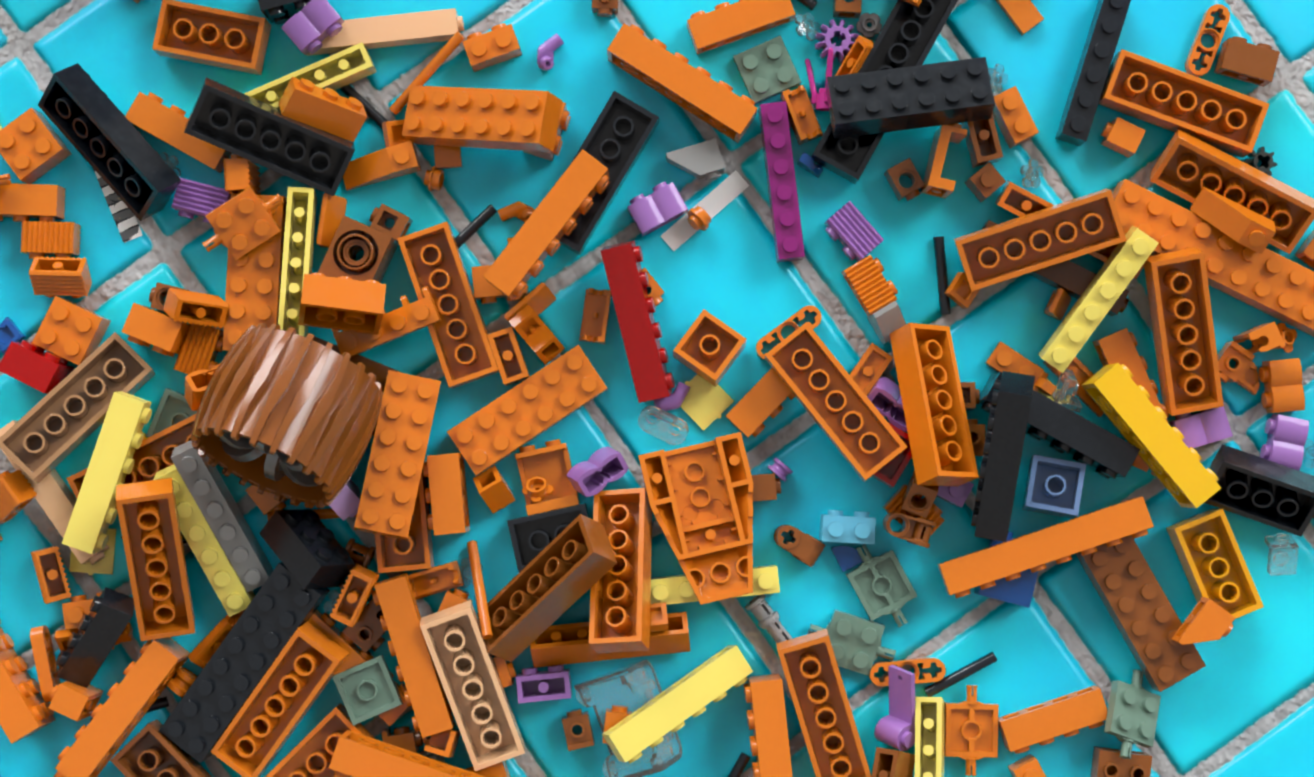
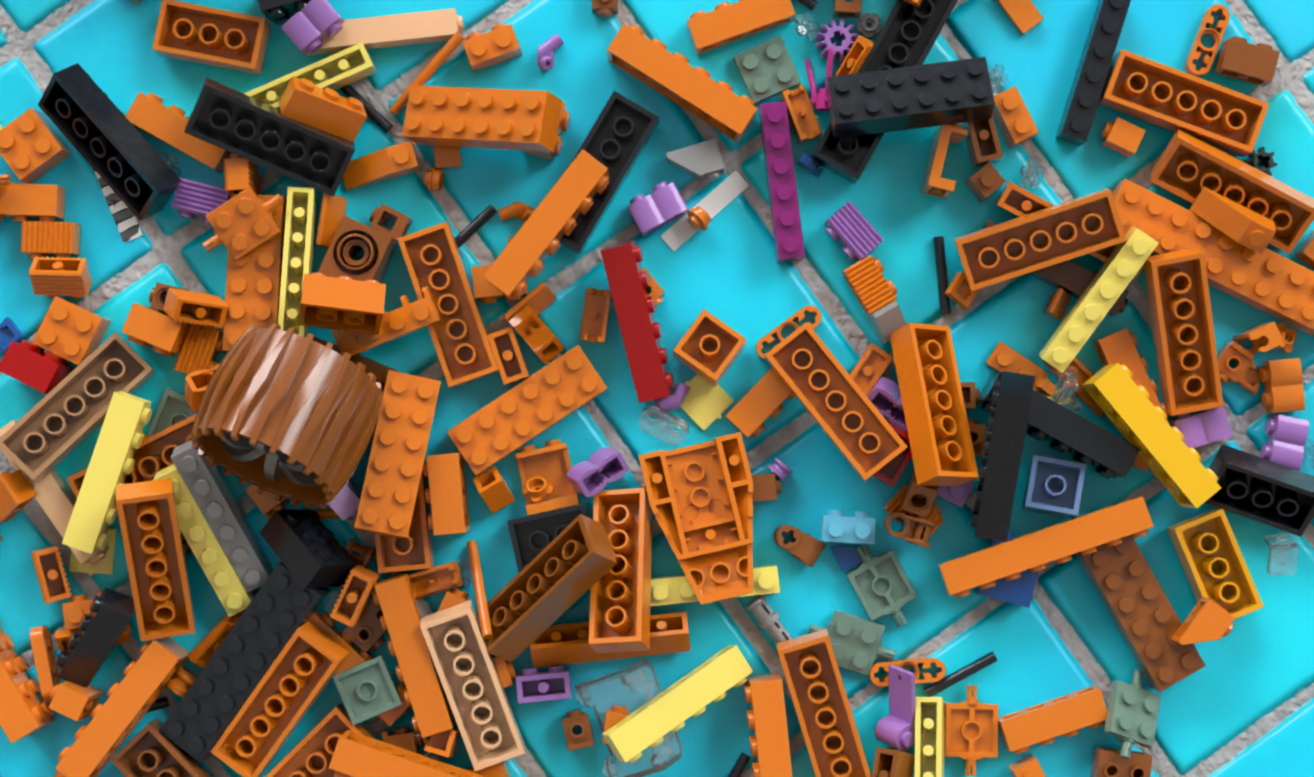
(393, 132): orange plate -> none
(658, 617): orange plate -> none
(905, 168): dark orange brick -> none

